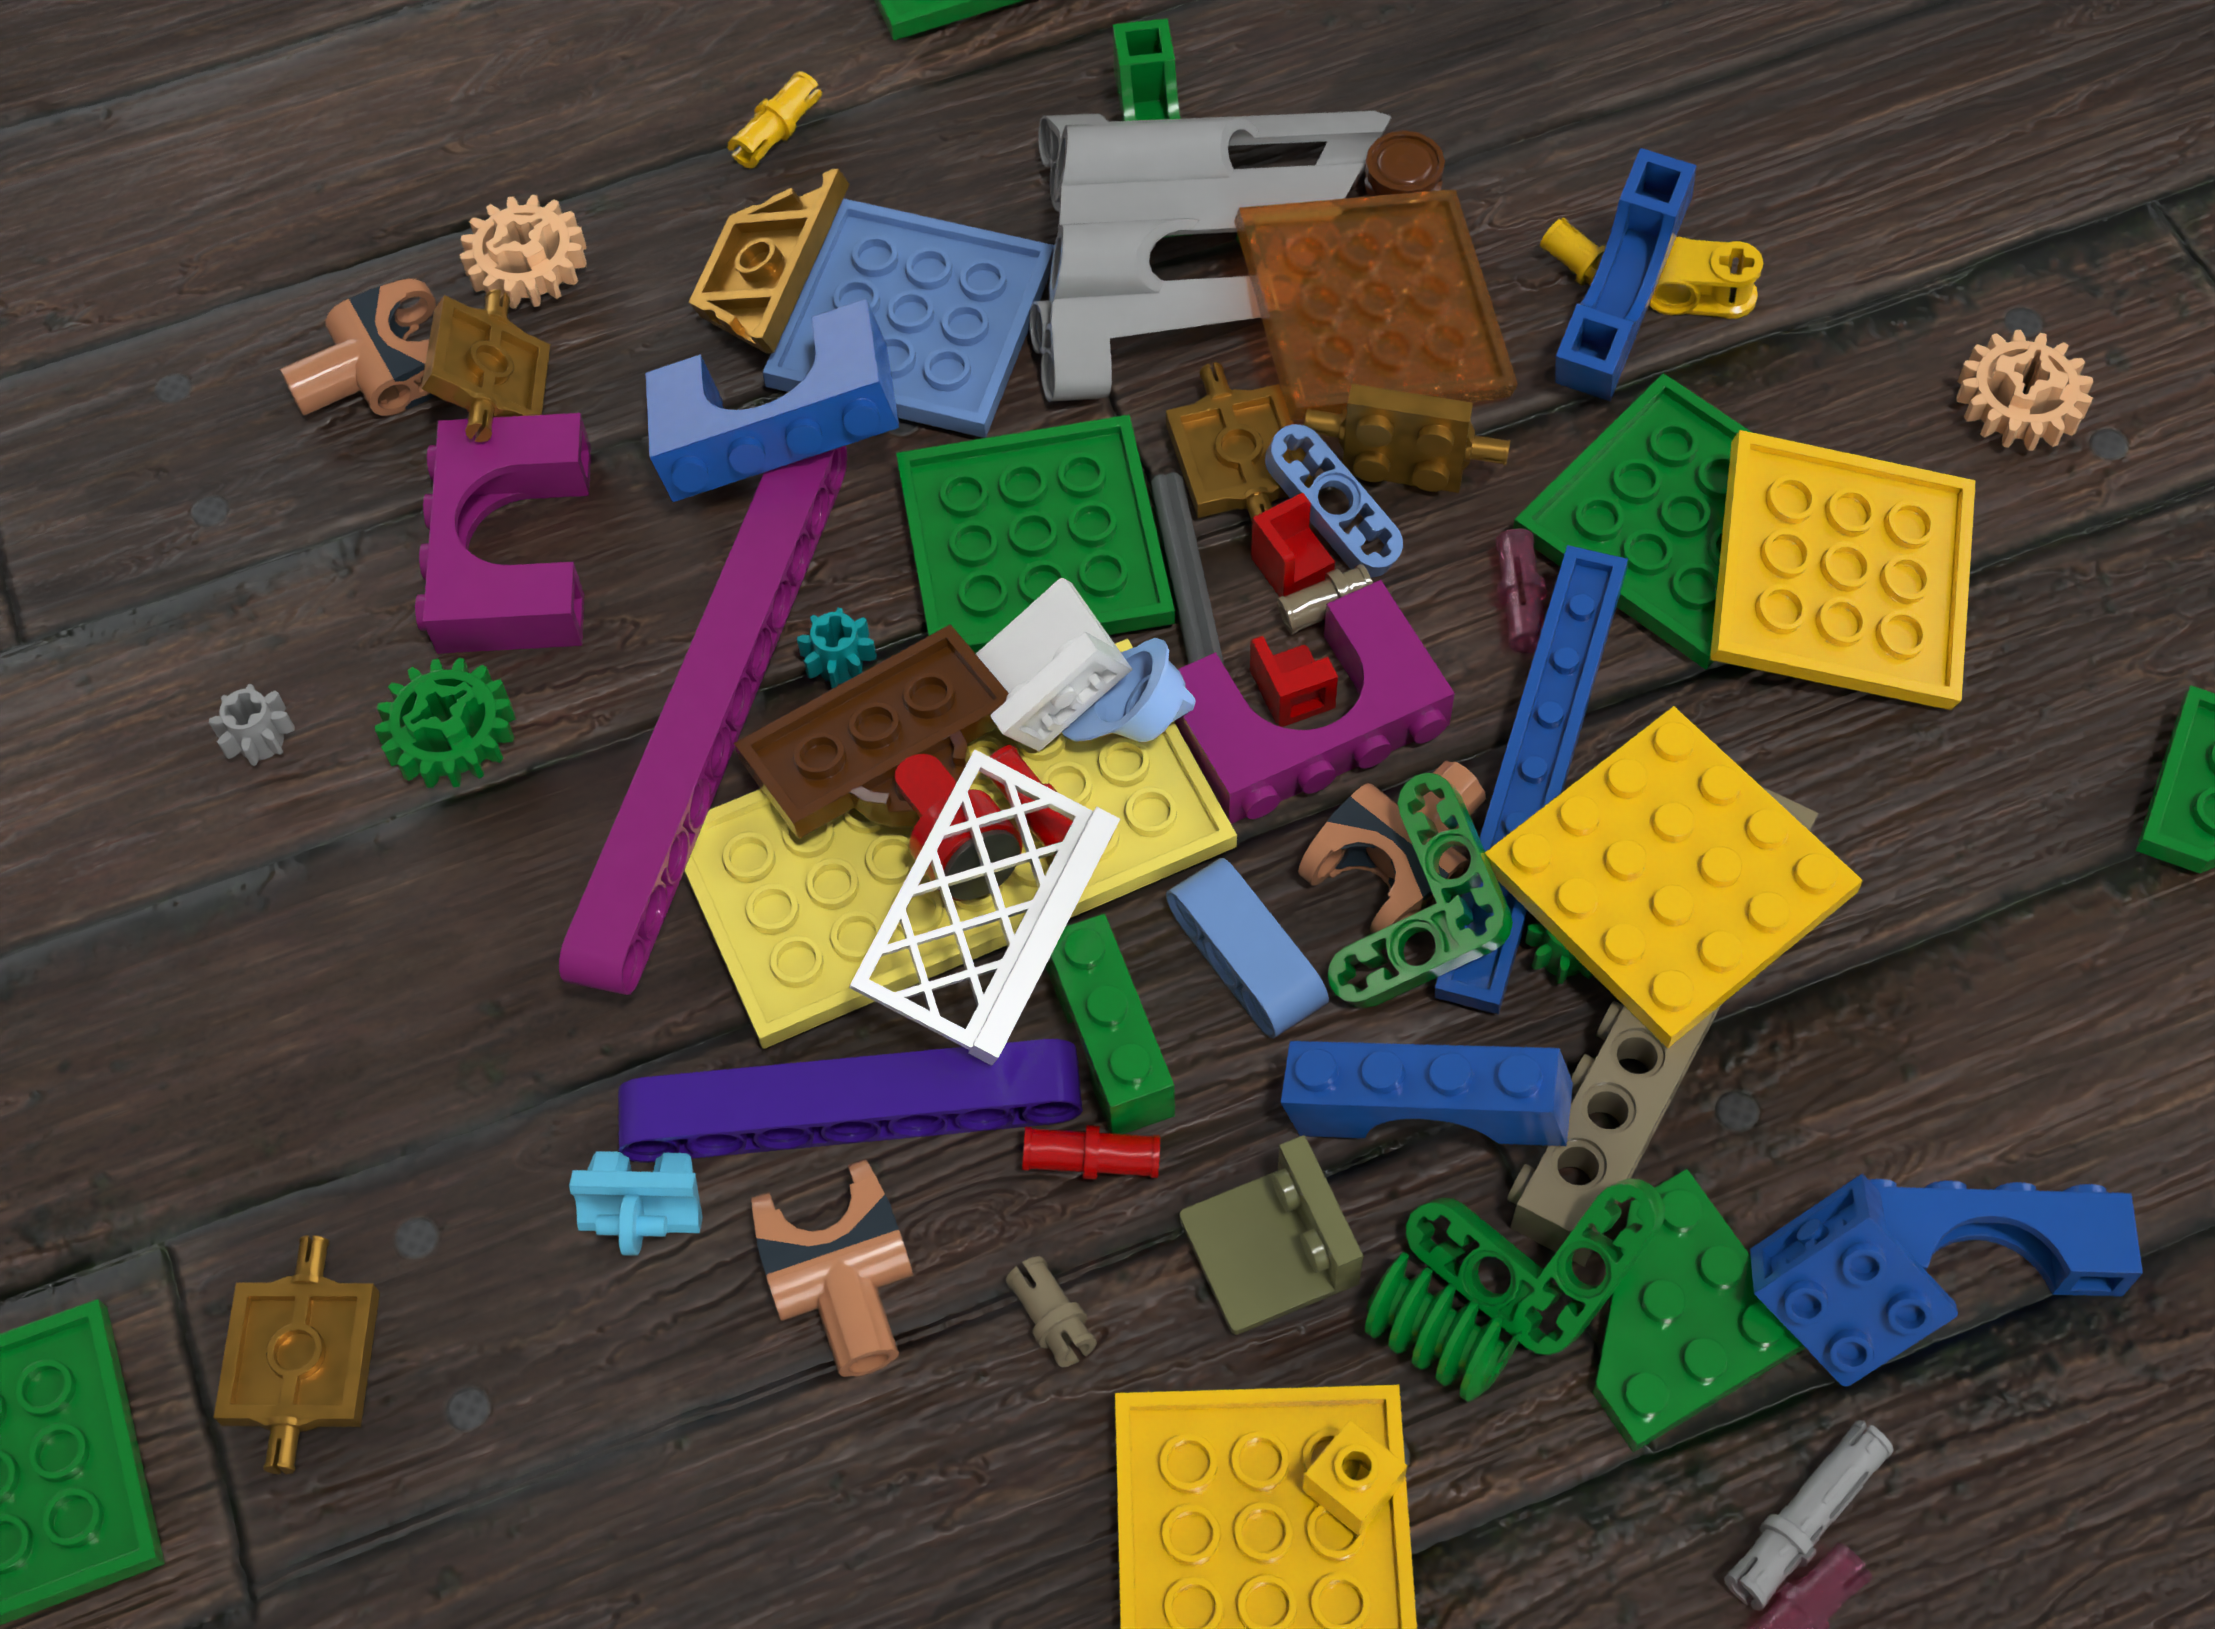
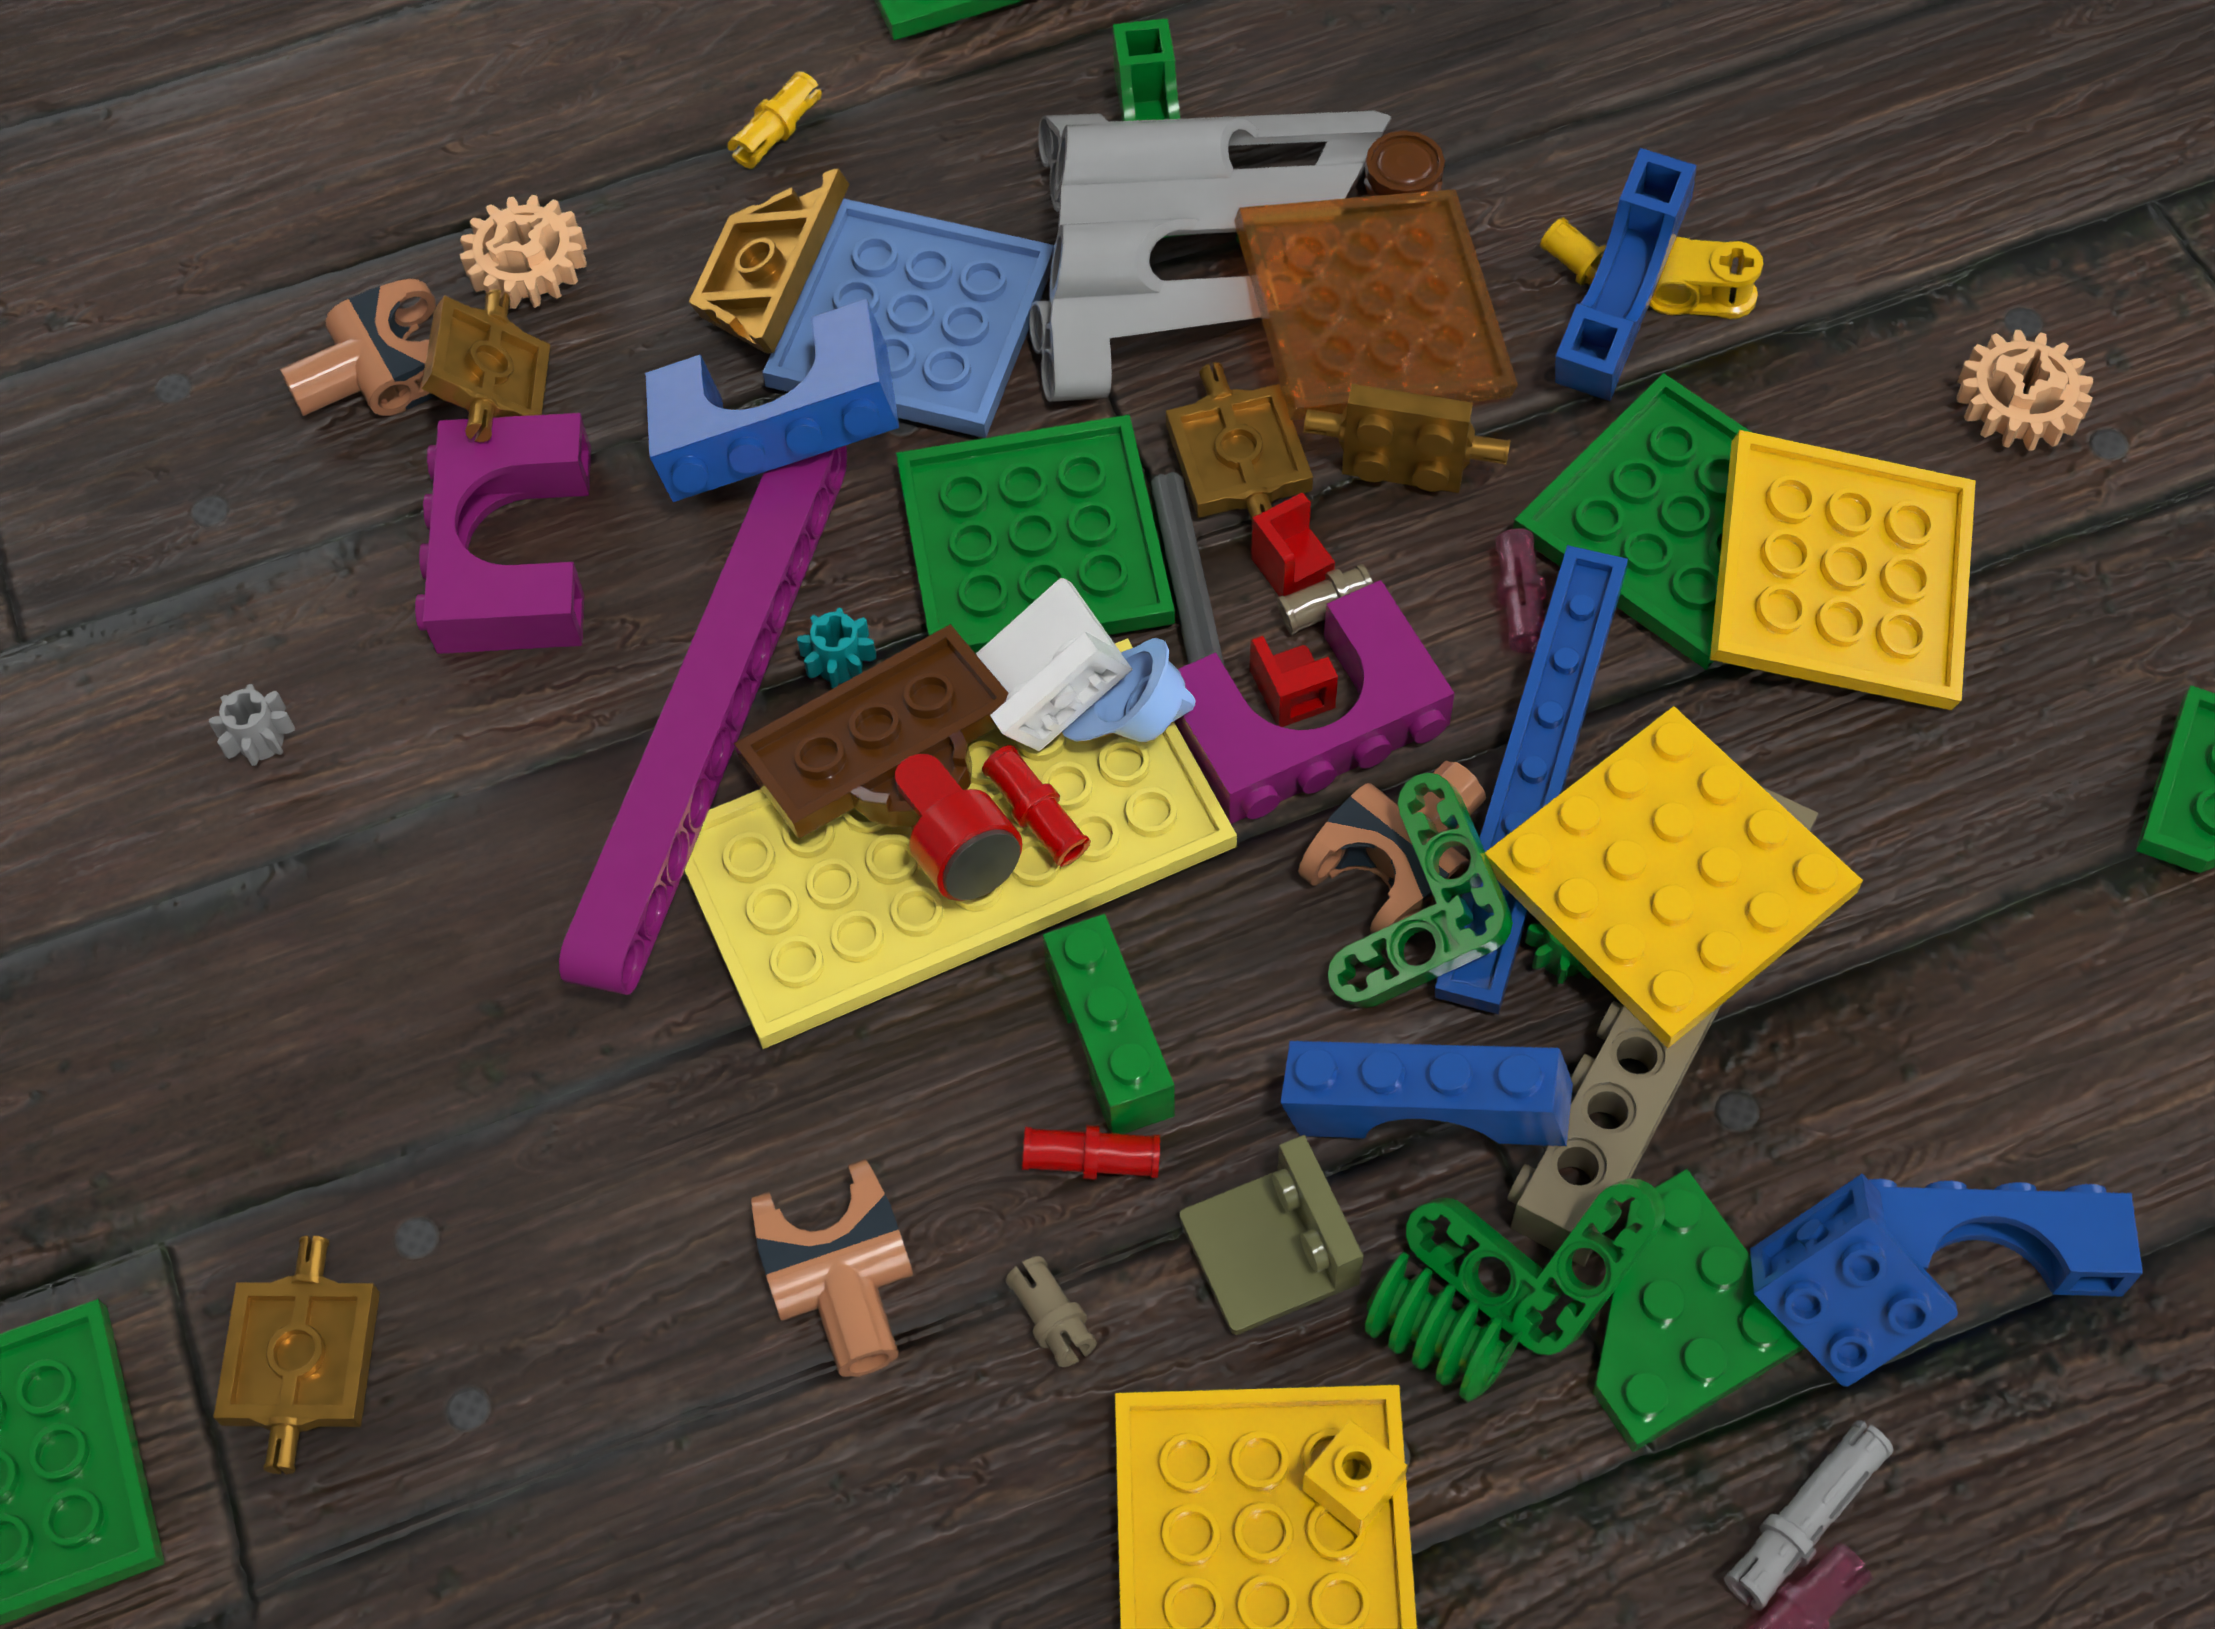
(445, 722): green gear -> none
(636, 1203): medium azure hips -> none
(848, 1101): dark purple beam -> none
(1038, 931): white fence -> none
(1247, 947): medium blue beam -> none
(1319, 455): medium blue beam -> none

